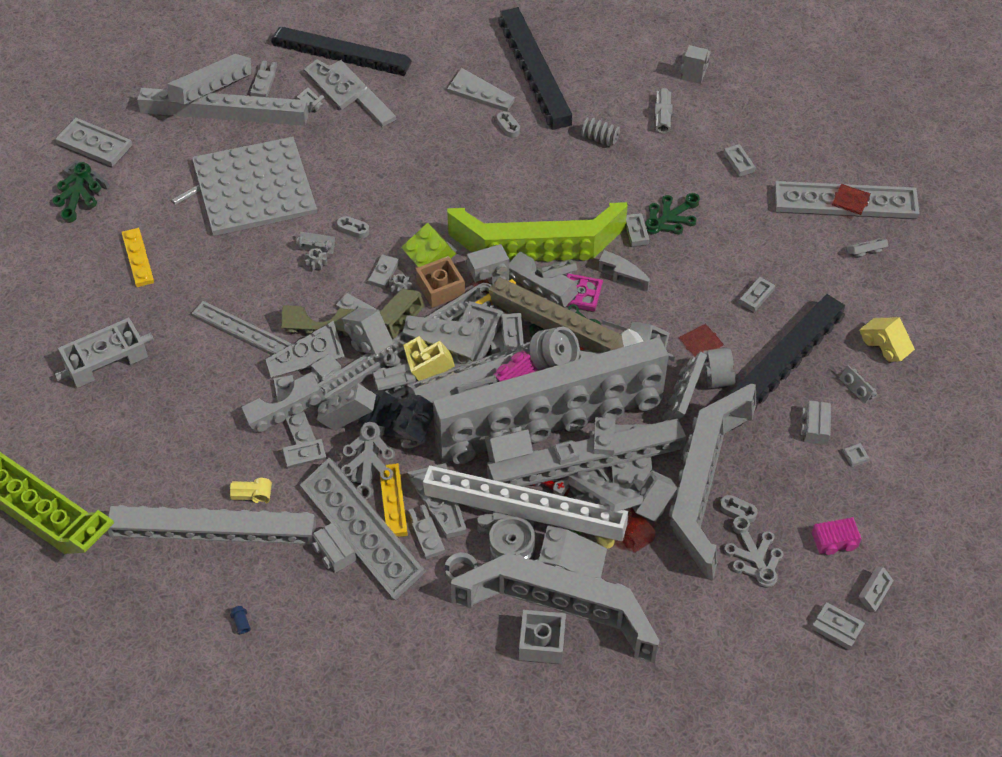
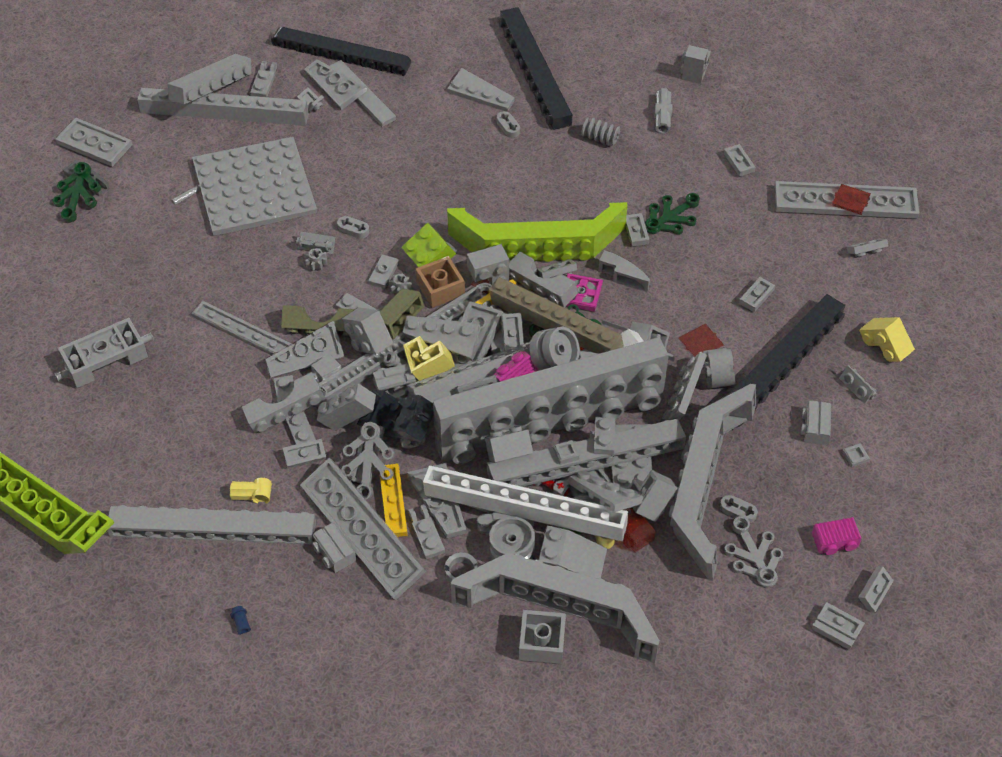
(137, 257): yellow plate -> none

